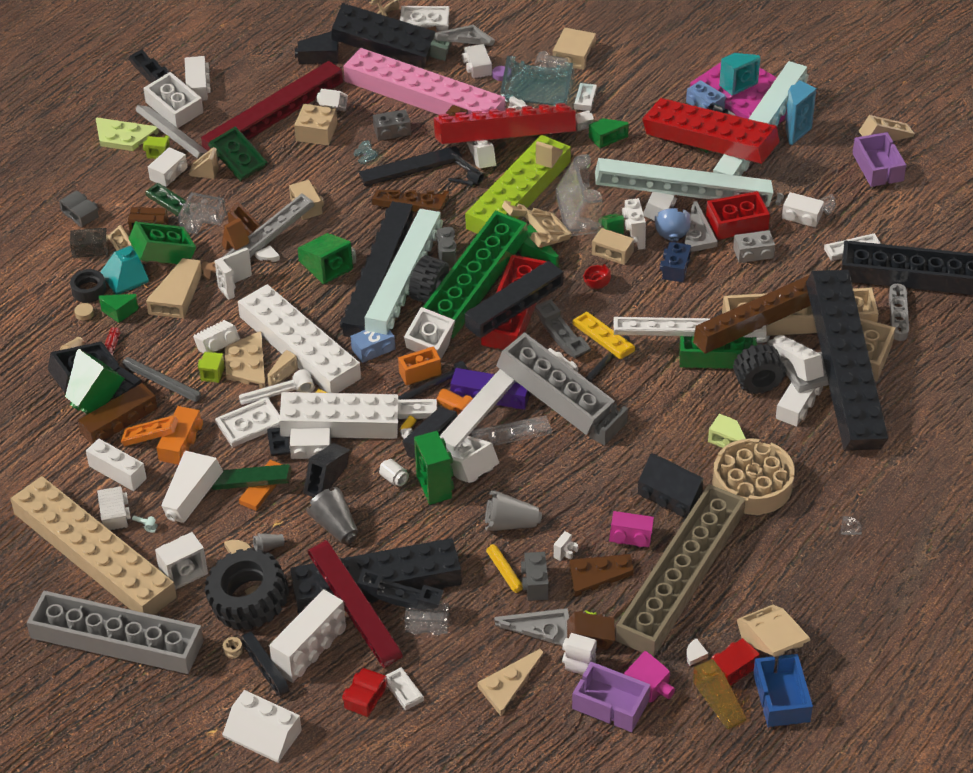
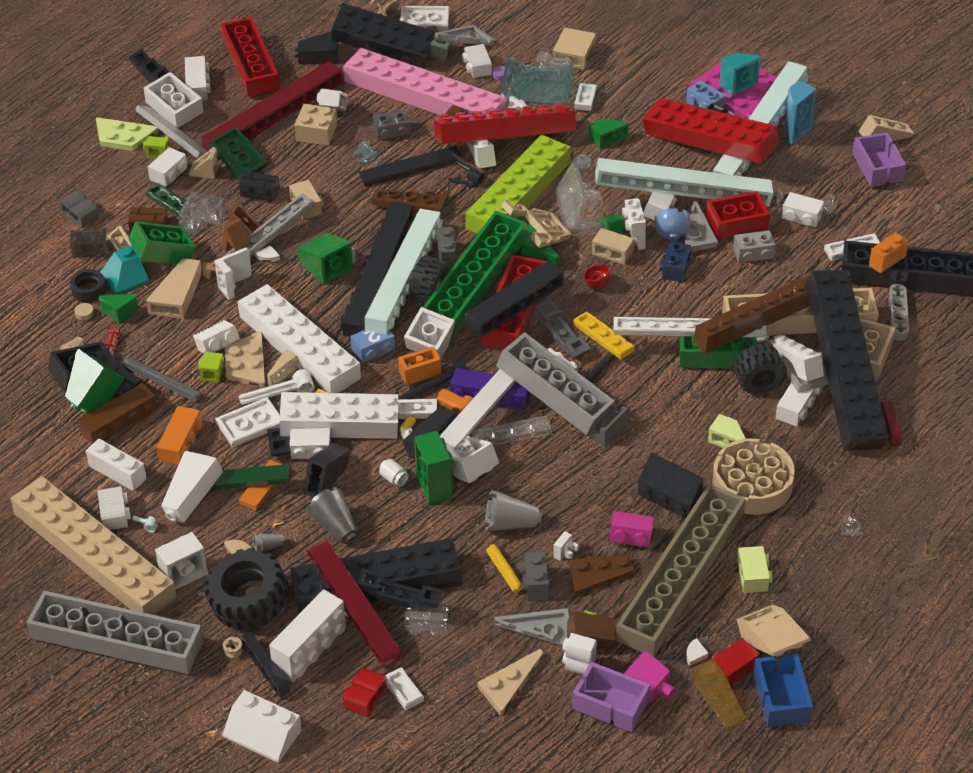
(149, 430): orange tile -> none
(250, 56): none -> red brick
(259, 186): none -> black brick
(547, 154): tan slope -> none
(583, 120): white bracket -> none
(753, 569): none -> yellowish green brick
(888, 252): none -> orange brick
(891, 423): none -> dark red beam

